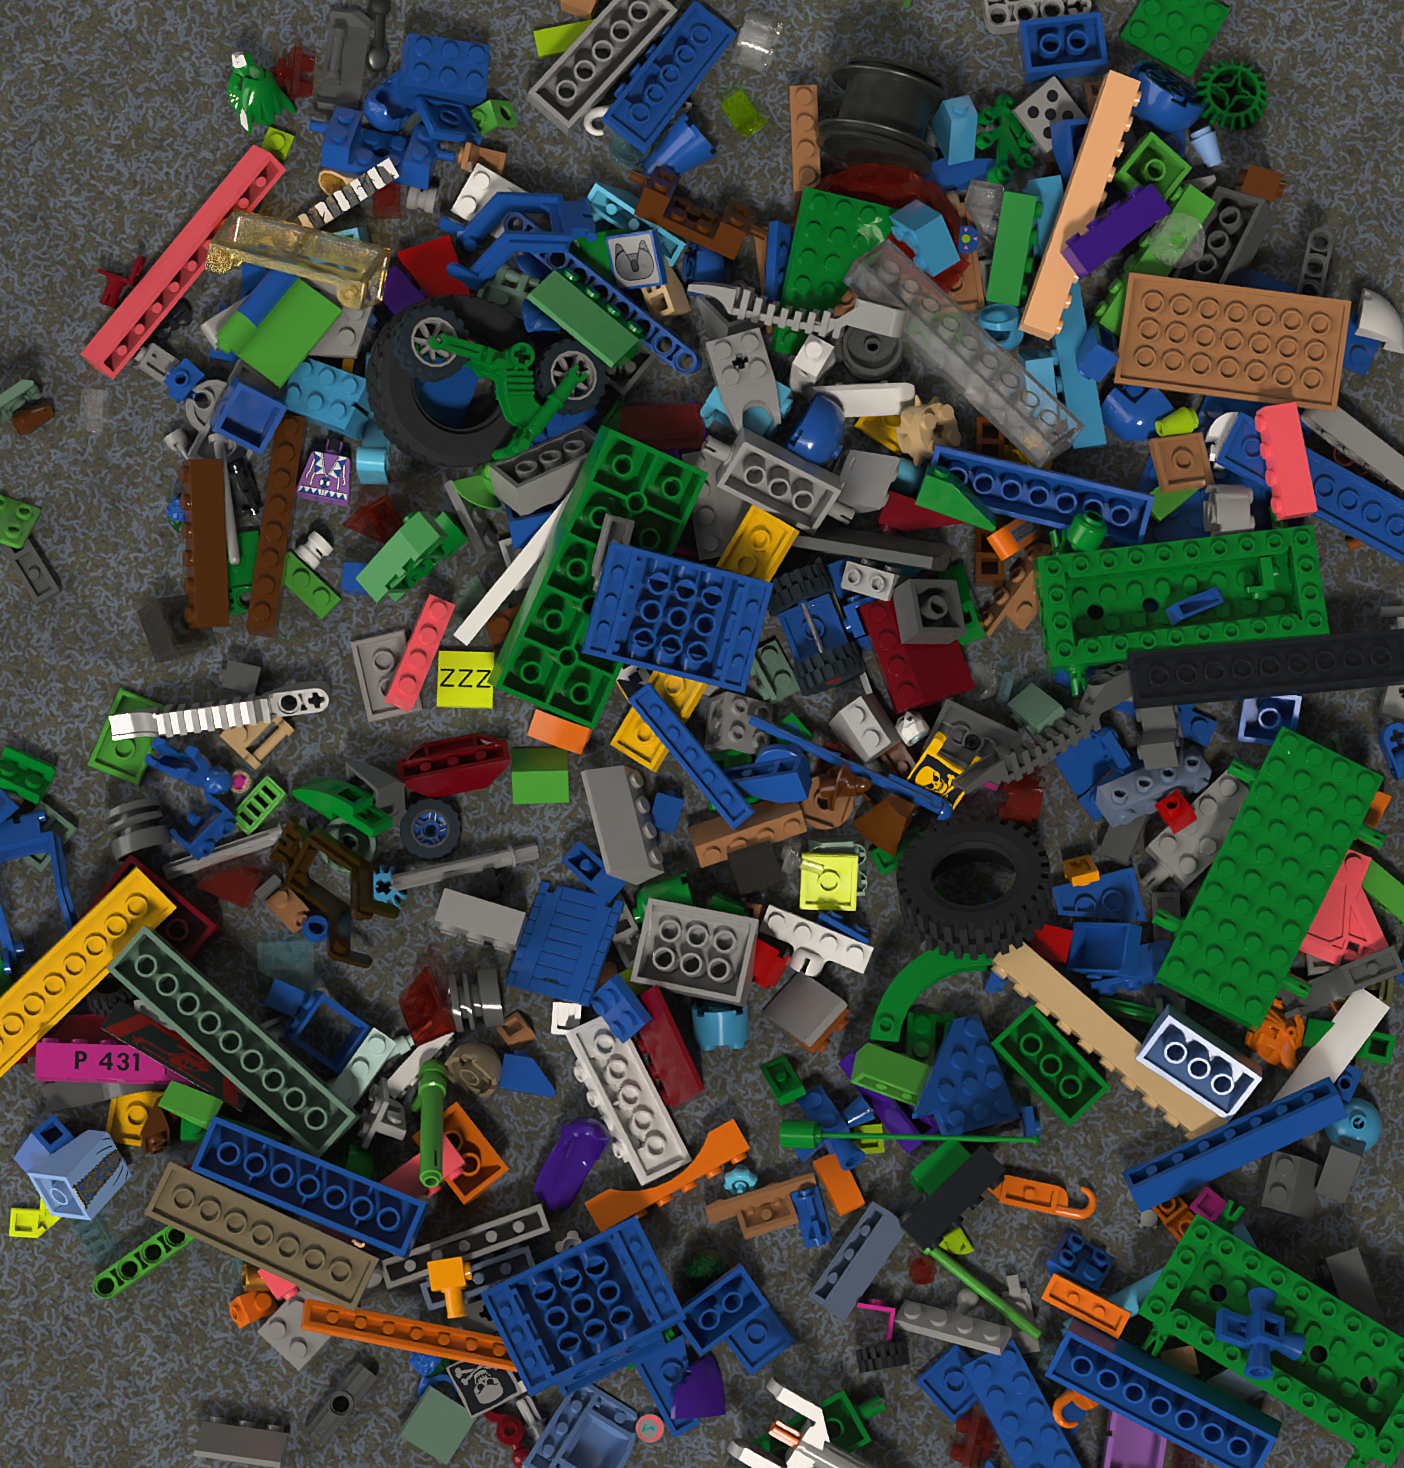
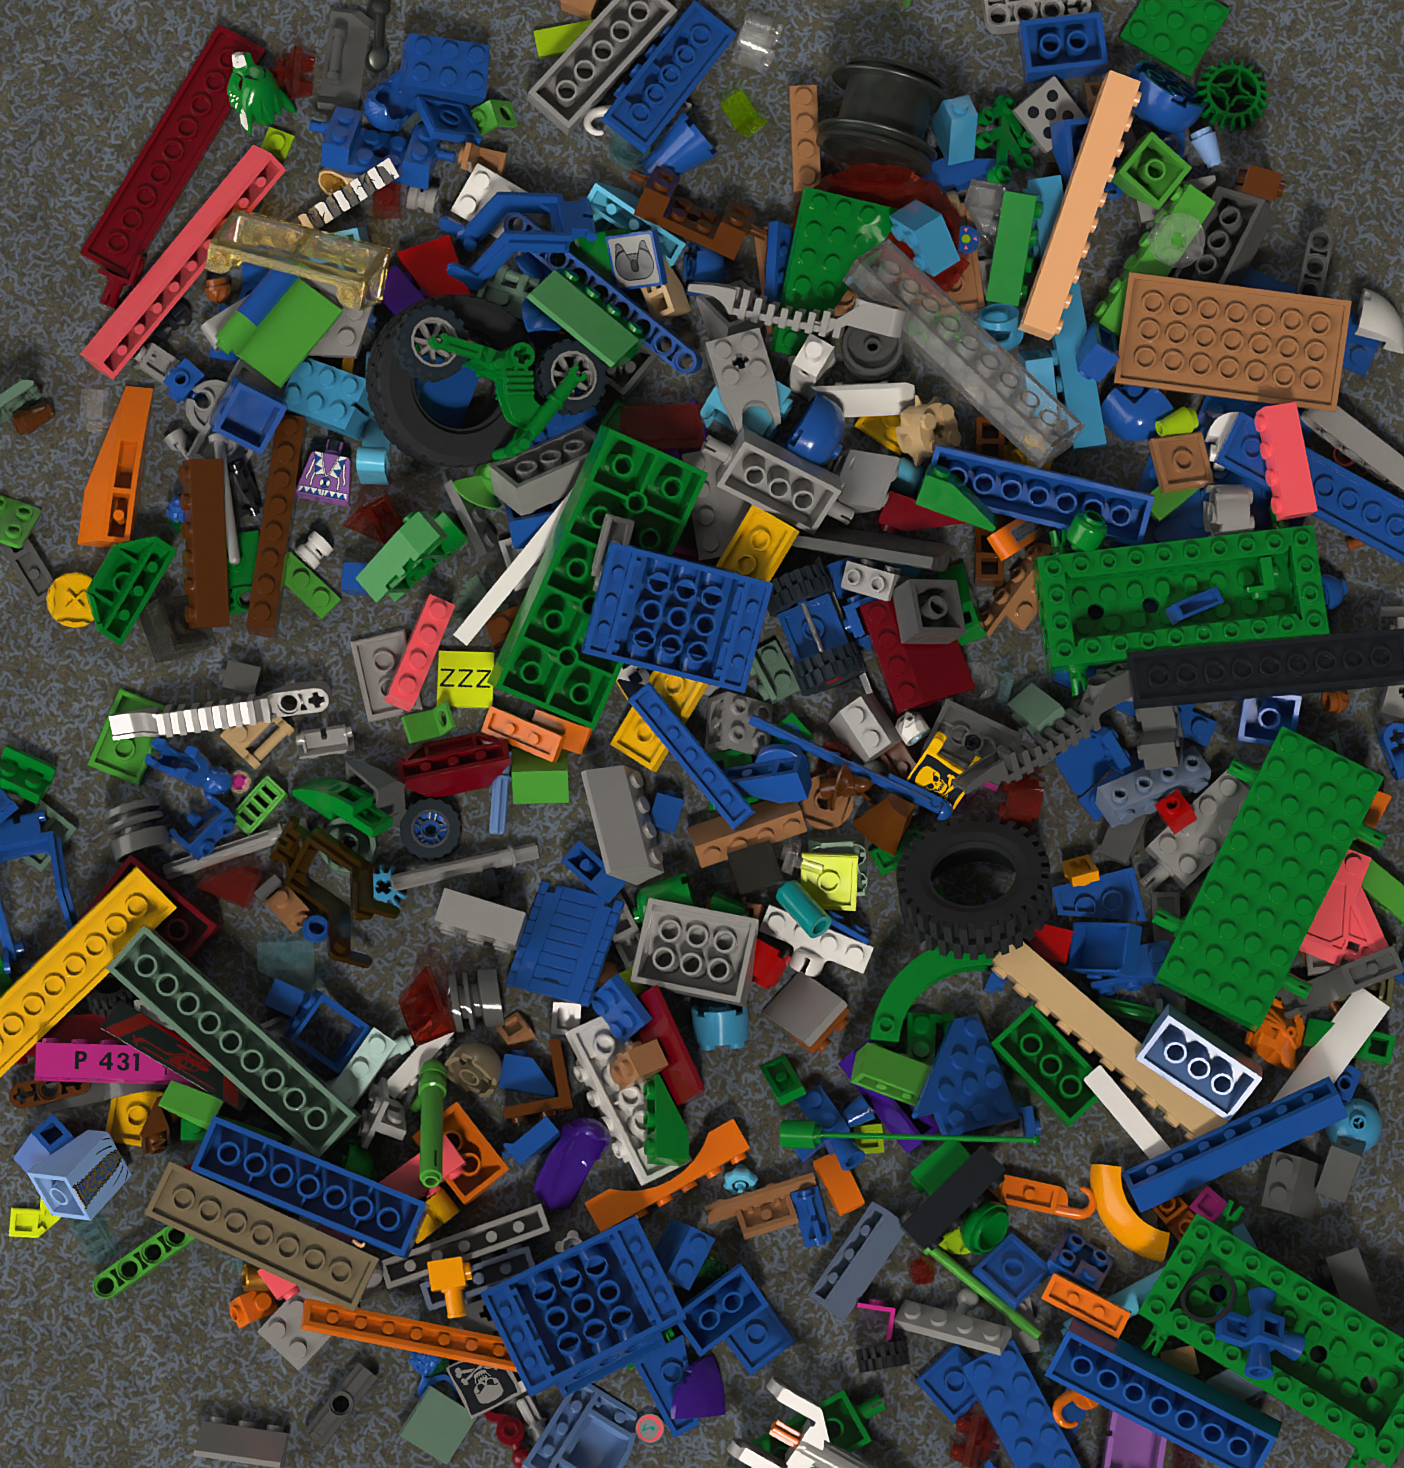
(32, 1100): none -> reddish brown beam
(68, 600): none -> yellow tile
(116, 479): none -> orange wedge
(126, 584): none -> green wedge
(169, 157): none -> dark red plate
(217, 290): none -> dark orange plate
(313, 744): none -> light grey hinge
(428, 724): none -> bright green bracket
(439, 1212): none -> yellow brick
(499, 802): none -> medium blue axle
(521, 1113): none -> reddish brown bracket
(523, 733): none -> orange plate
(532, 1143): none -> blue container
(637, 1064): none -> medium nougat brick
(666, 1133): none -> green slope
(682, 1253): none -> blue brick
(803, 909): none -> teal brick
(984, 1226): none -> green piece
(1012, 1270): none -> blue tile
(1114, 231): dark purple brick -> none
(1121, 1219): none -> light orange brick
(1126, 1113): none -> white sticker
(1225, 1311): none -> black piece
(1333, 590): none -> blue brick
(1335, 701): none -> dark orange plate

